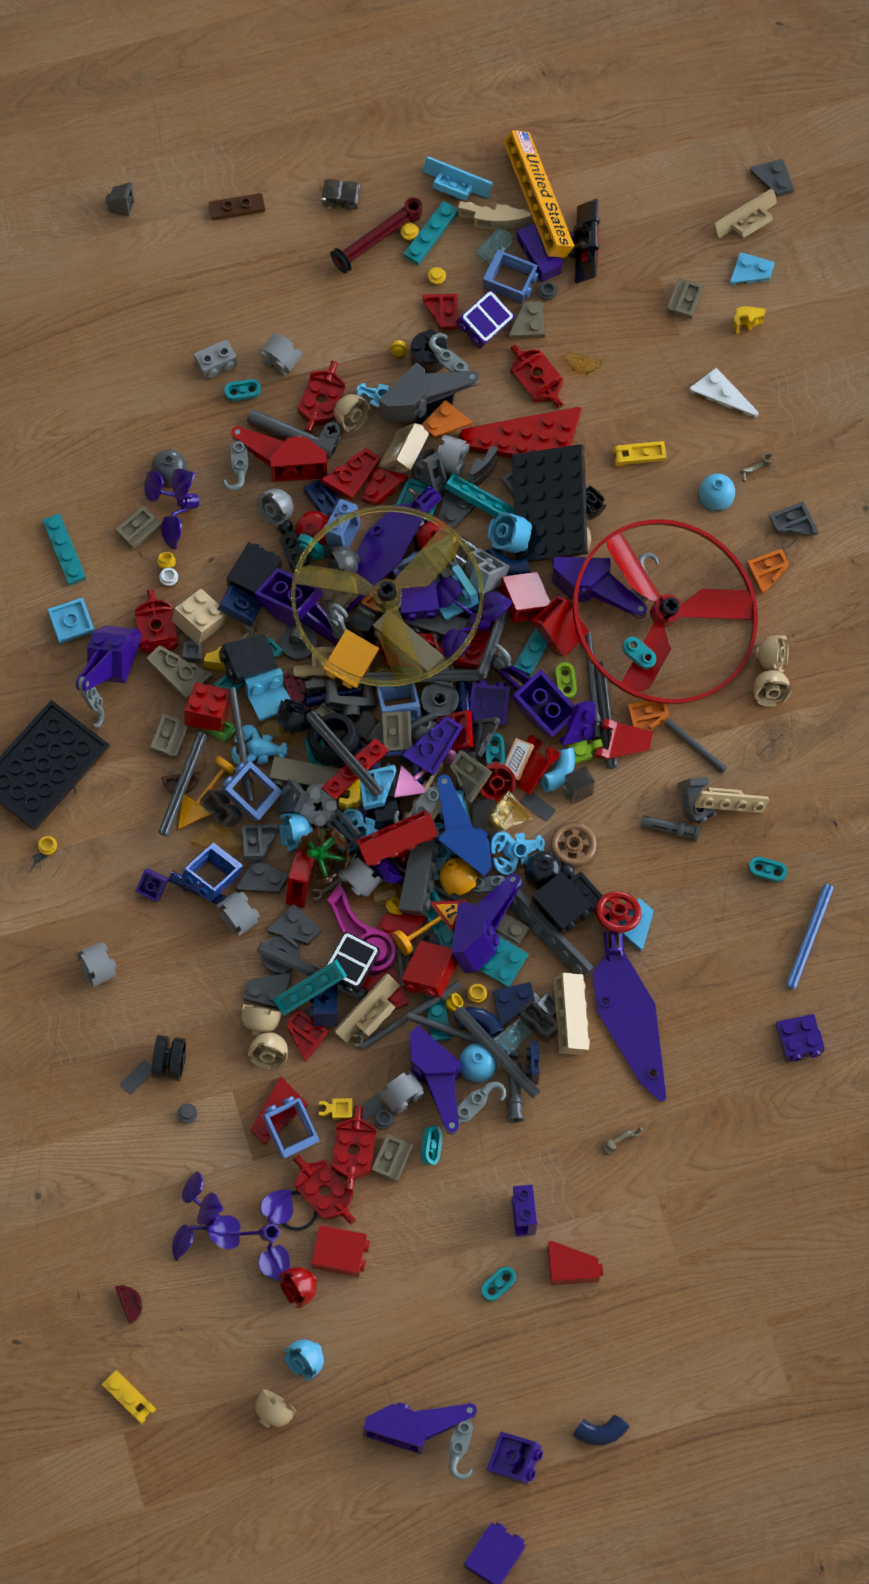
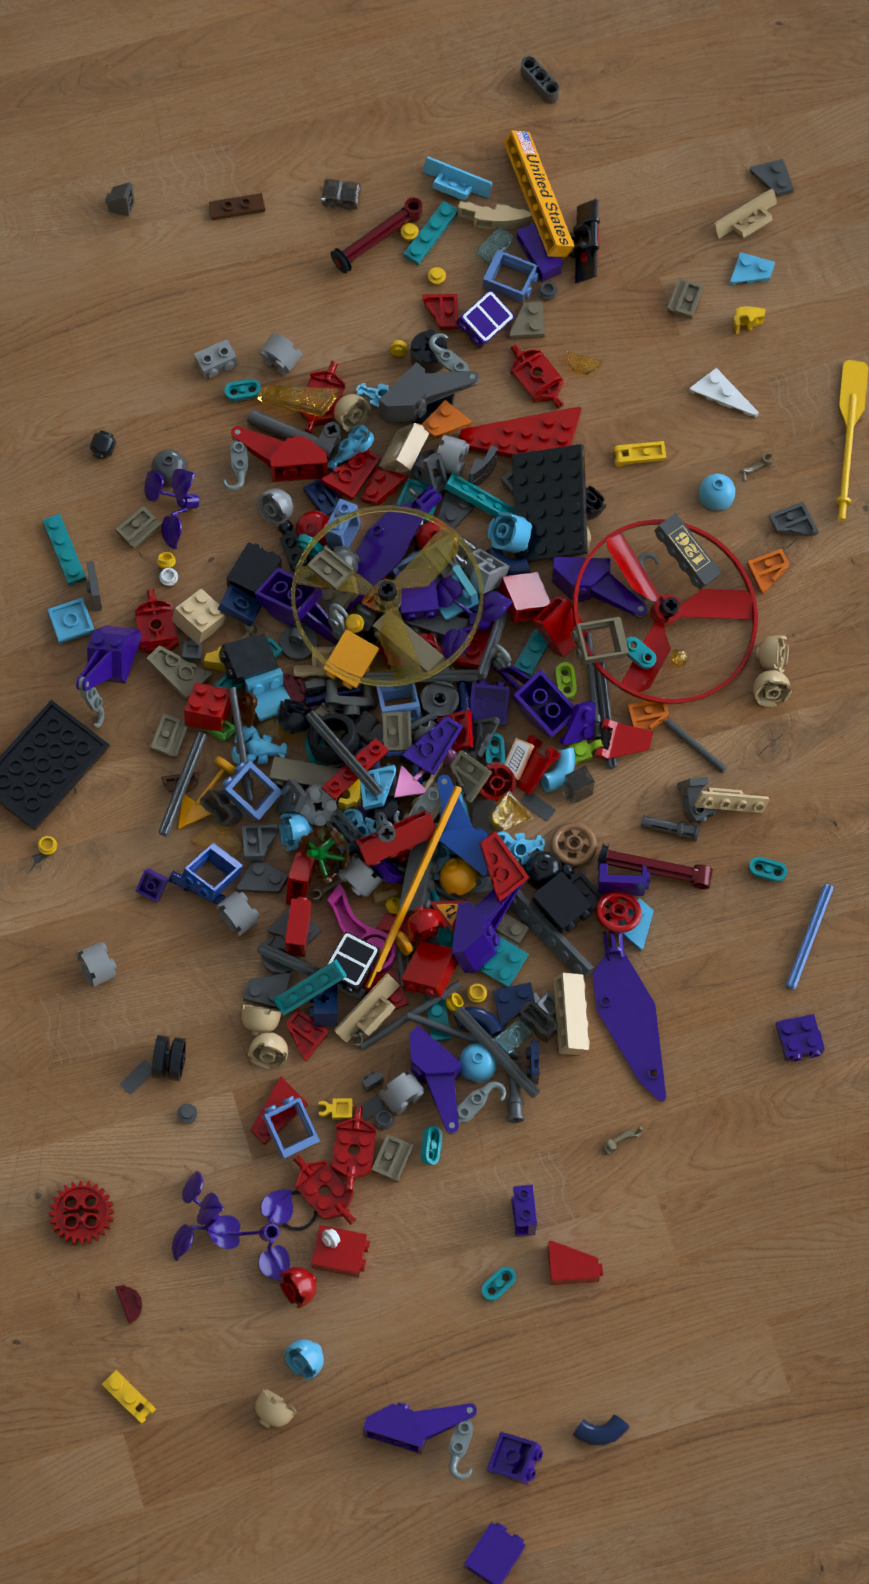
(81, 1230): none -> red gear
(92, 586): none -> dark grey plate
(102, 444): none -> black head
(247, 704): none -> reddish brown plate
(298, 927): none -> red brick
(301, 399): none -> clear yellow wing
(330, 568): none -> dark tan plate
(330, 1238): none -> white plate
(354, 623): none -> yellow plate
(355, 443): none -> medium azure animal
(372, 1081): none -> dark grey plate
(384, 826): none -> dark grey pin
(414, 885): none -> light orange piece
(424, 924): none -> red cylinder
(502, 866): none -> red wing
(538, 72): none -> dark grey beam
(617, 634): none -> dark tan window
(625, 883): none -> dark purple panel
(679, 657): none -> clear yellow plate
(687, 551): none -> dark grey brick
(698, 876): none -> dark red piece
(851, 407): none -> yellow piece

